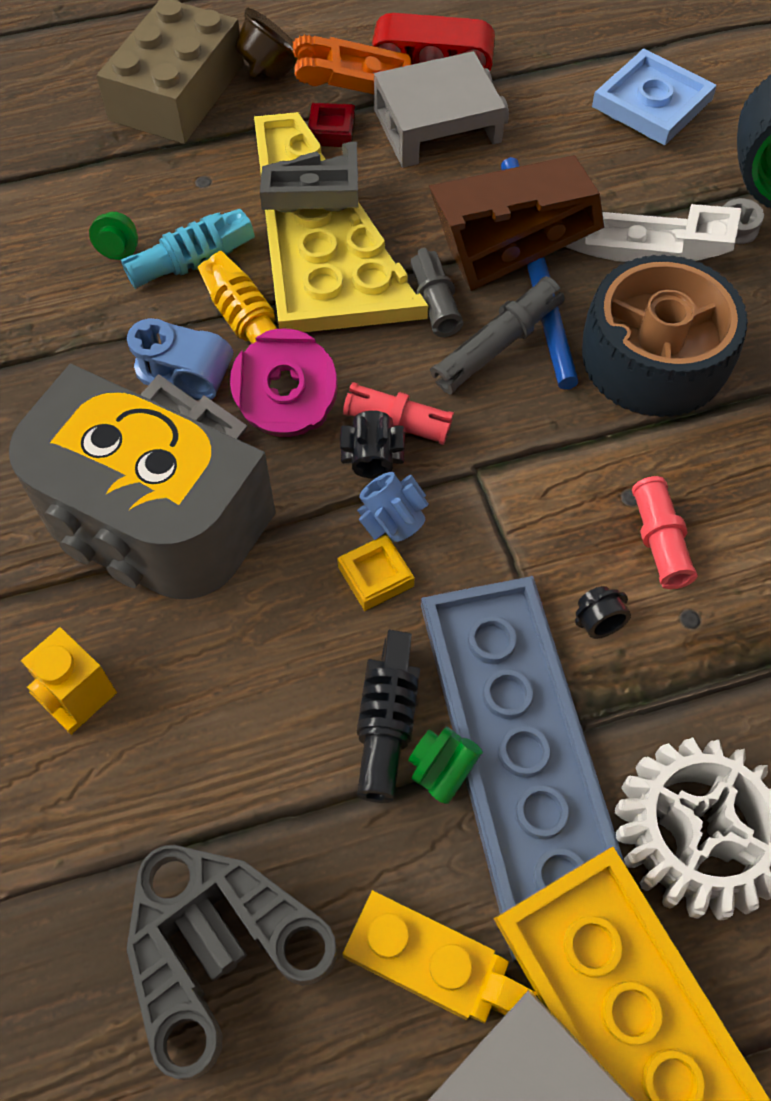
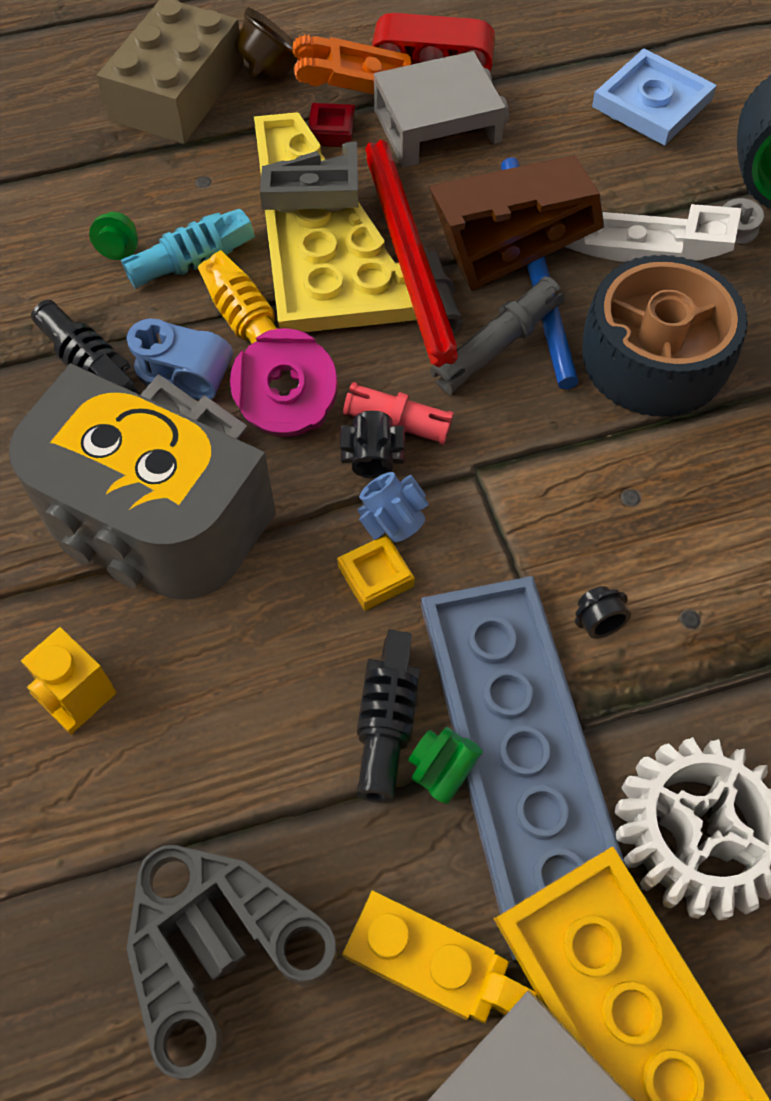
(81, 344): none -> black hinge
(411, 256): none -> red axle
(664, 533): coral pin -> none

